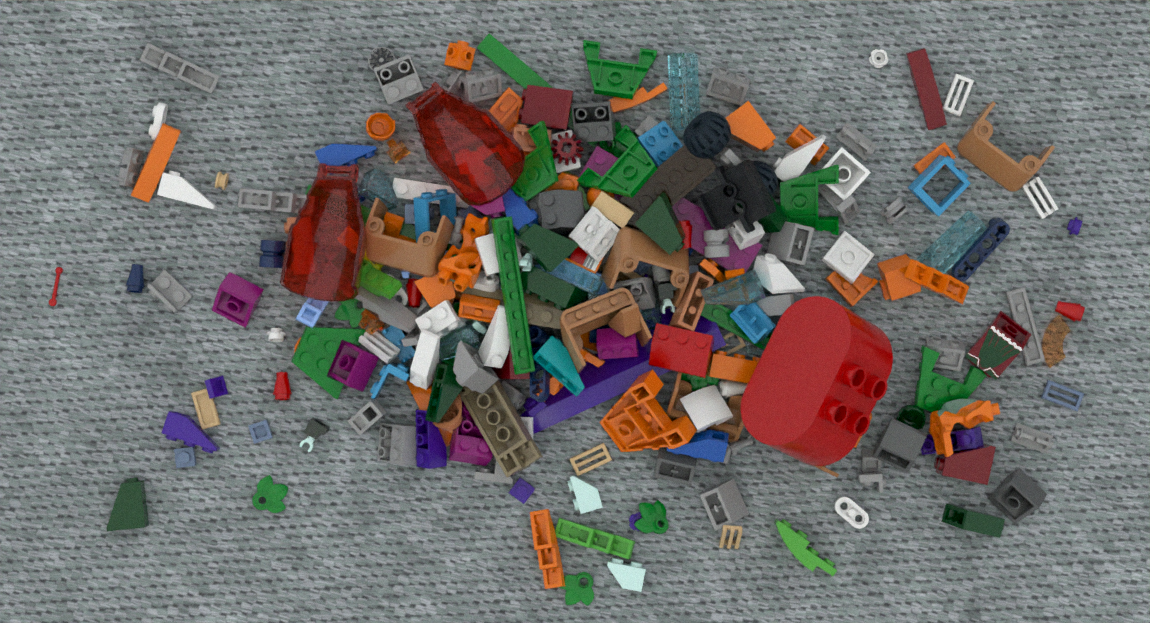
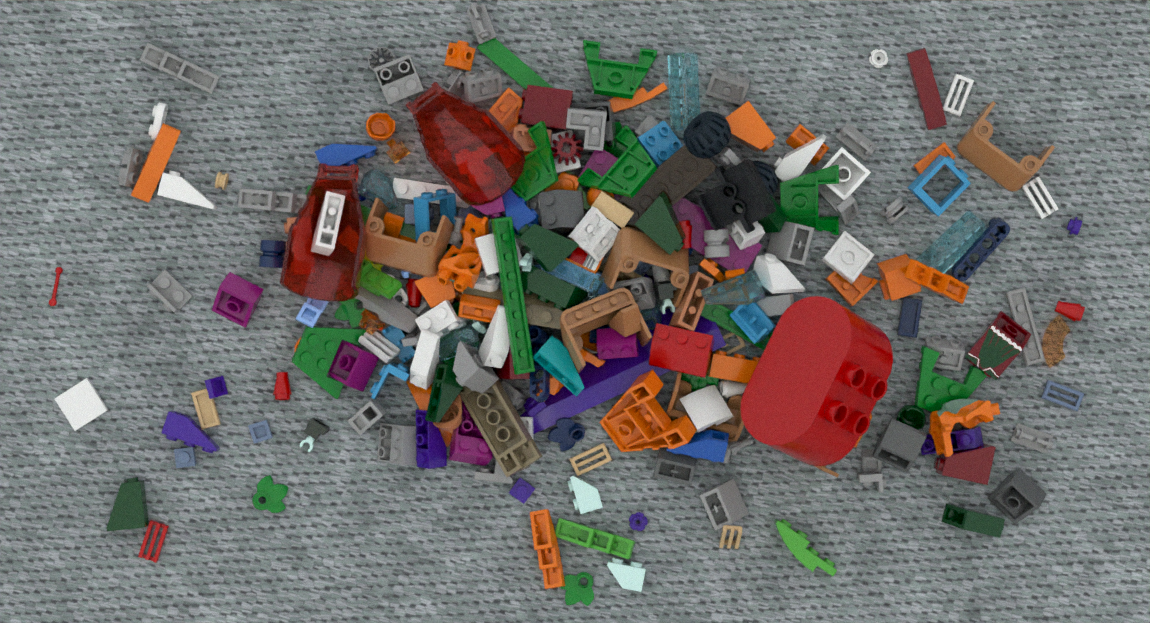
(81, 404): none -> white tile
(135, 280): dark blue cone -> none
(148, 556): none -> red tile
(276, 335): white plate -> none
(328, 224): none -> white slope
(481, 23): none -> light grey hinge
(566, 434): none -> dark blue plate
(592, 122): none -> light grey plate
(650, 516): green plate -> none
(851, 512): white plate -> none
(909, 317): none -> dark blue tile

